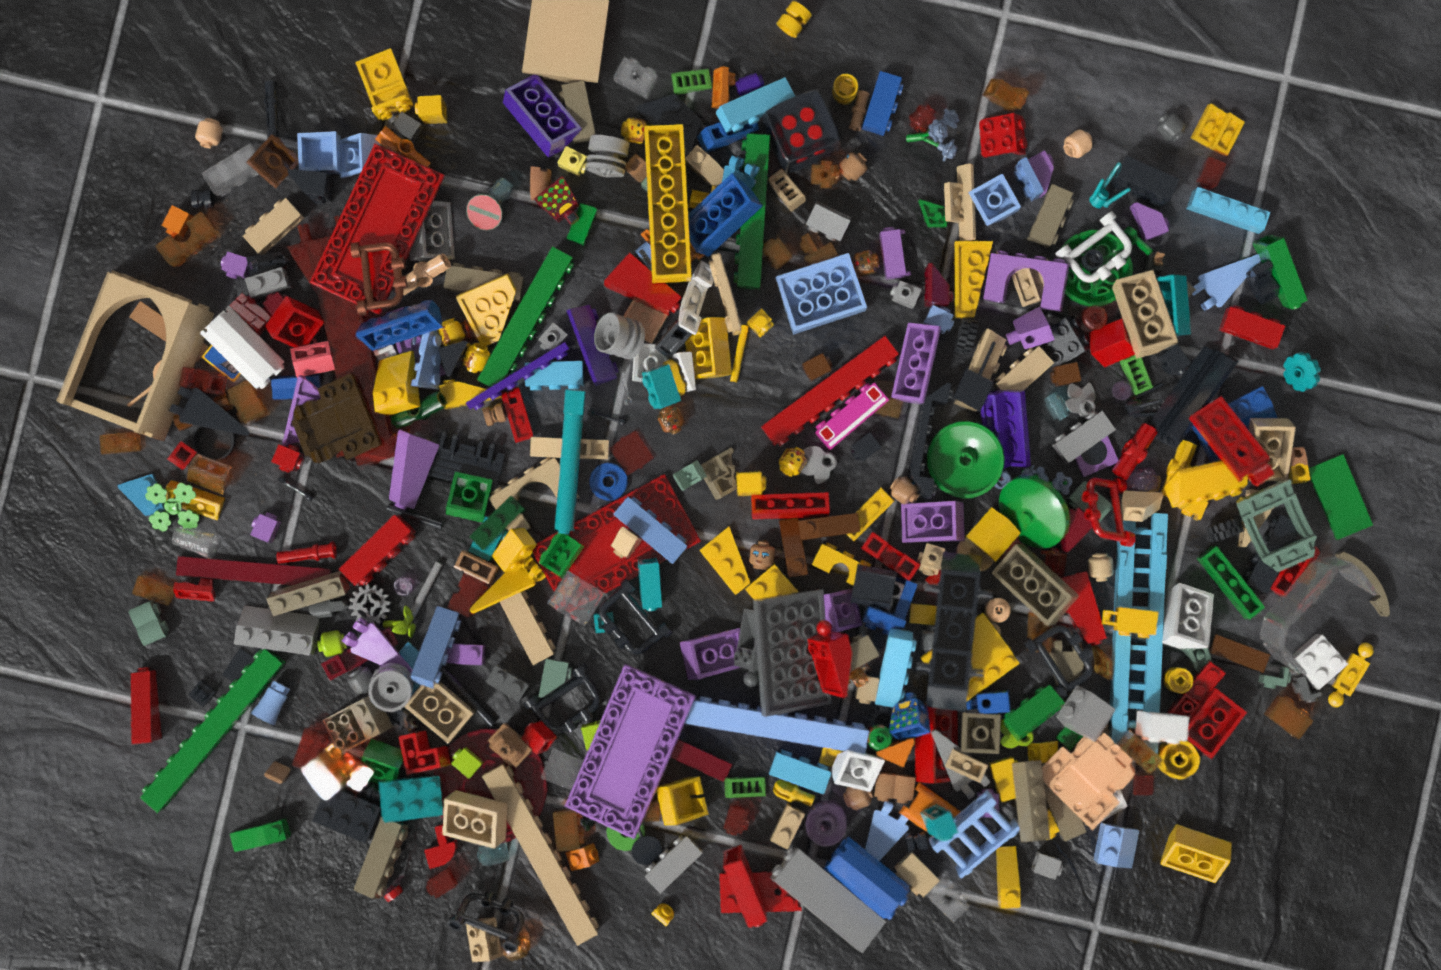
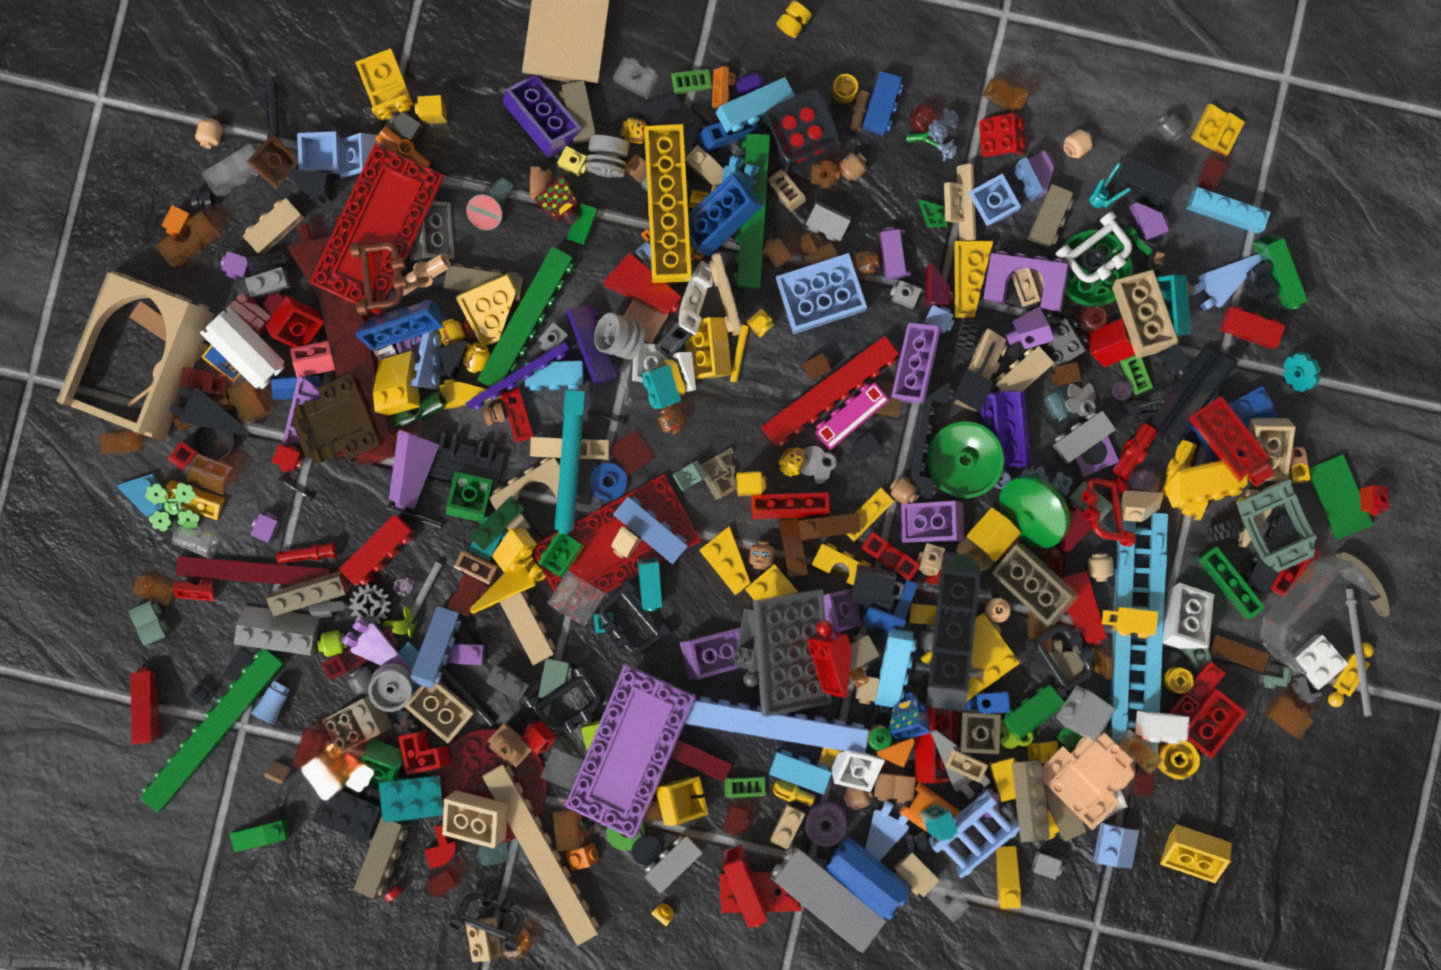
(466, 762): lime brick -> none
(1351, 603): none -> light grey bar
(1374, 499): none -> red brick

